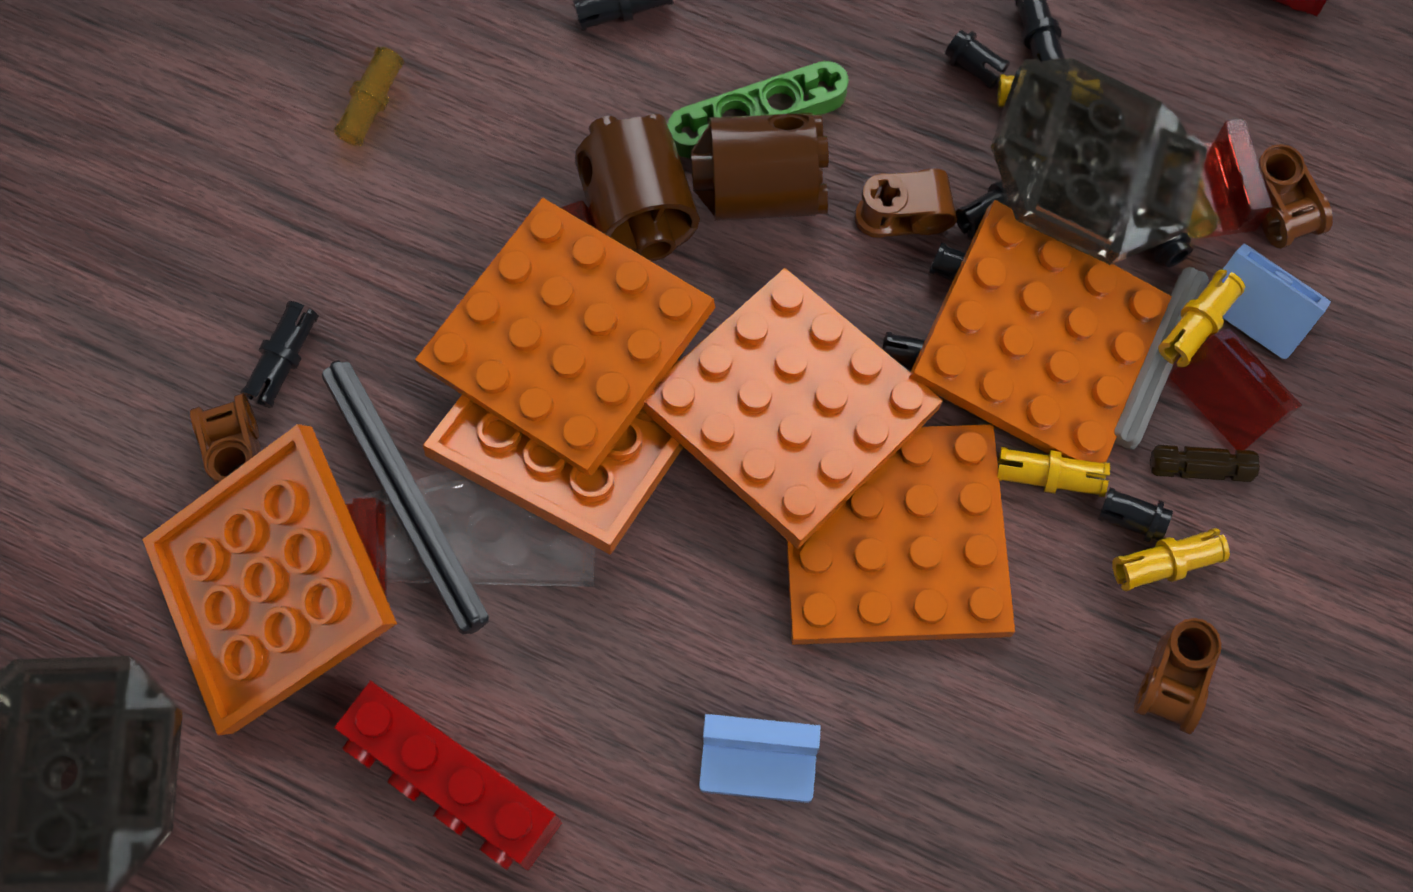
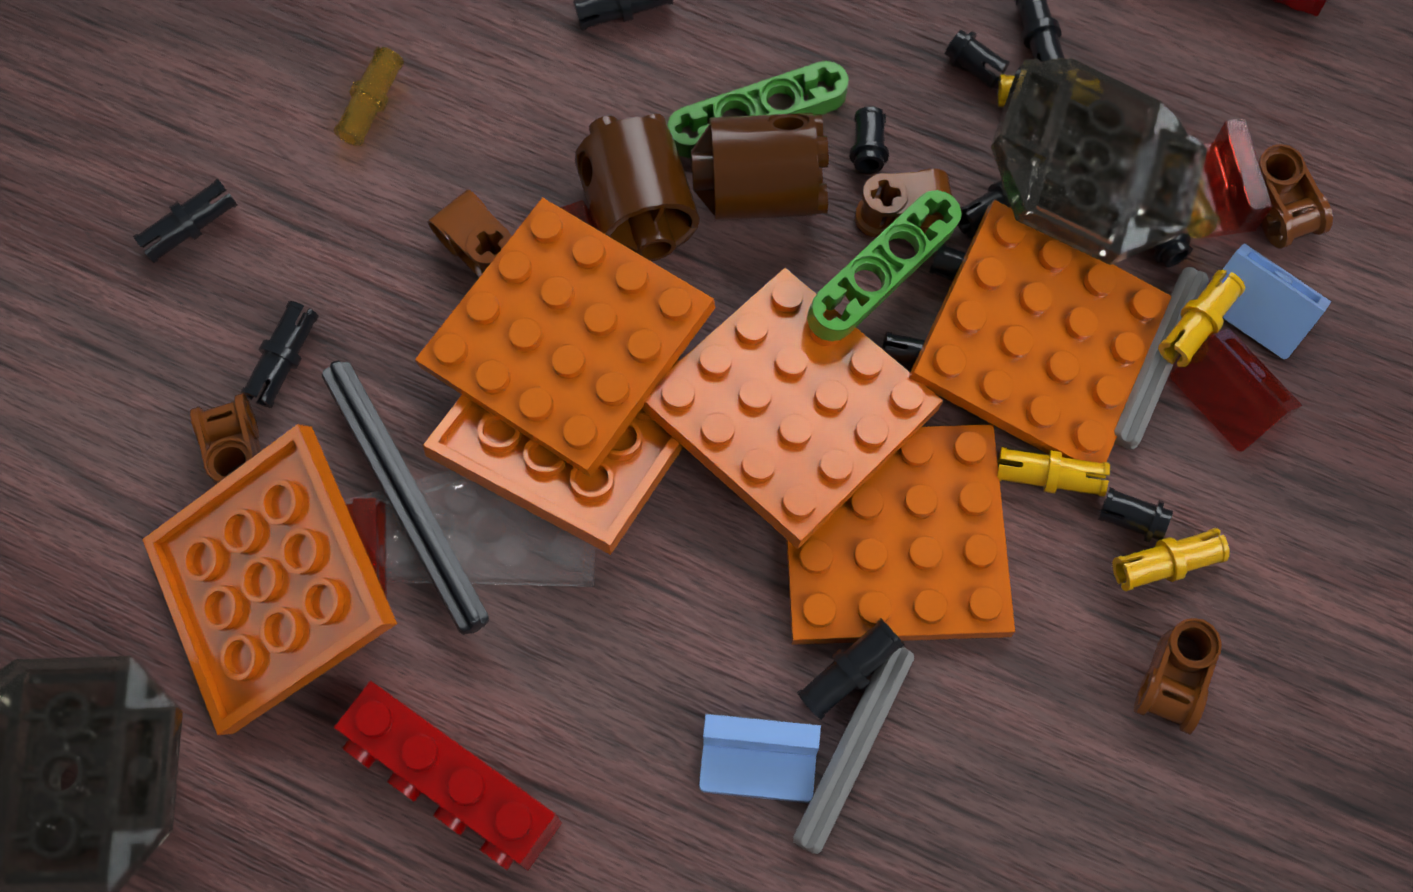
(185, 220): none -> black pin
(470, 231): none -> dark orange piece
(850, 669): none -> black pin
(852, 752): none -> light grey axle
(869, 151): none -> black pin
(881, 261): none -> bright green beam
(1204, 463): dark brown axle -> none

